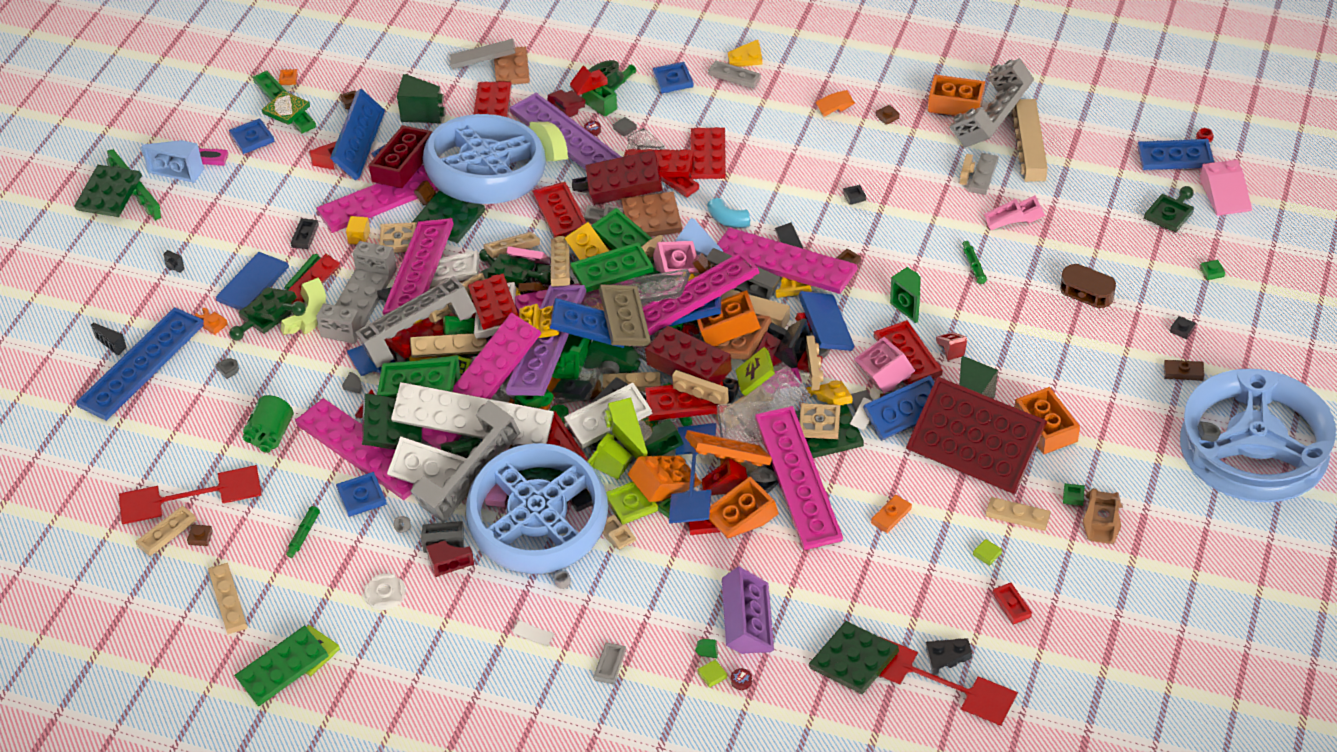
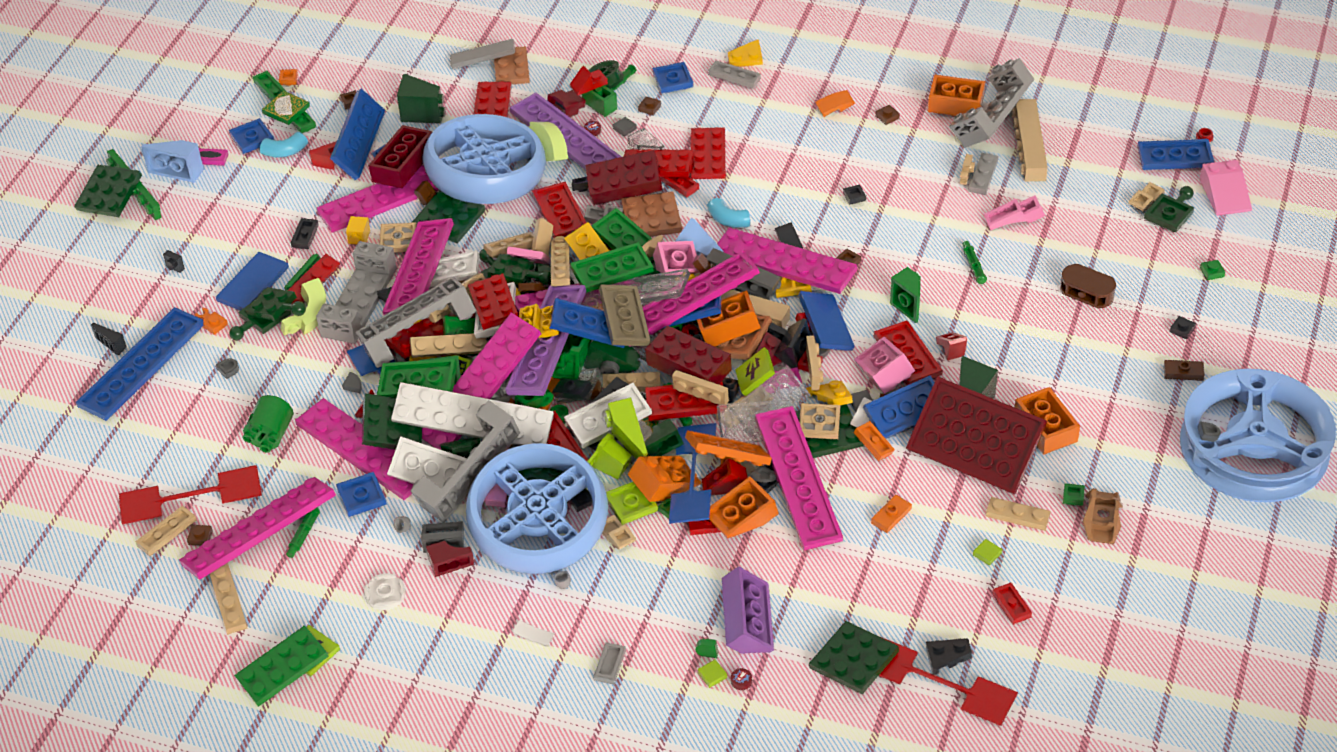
(256, 527): none -> dark pink plate
(285, 147): none -> medium azure cylinder
(542, 236): none -> tan slope
(649, 106): none -> reddish brown plate
(874, 441): none -> orange plate
(1144, 199): none -> tan slope

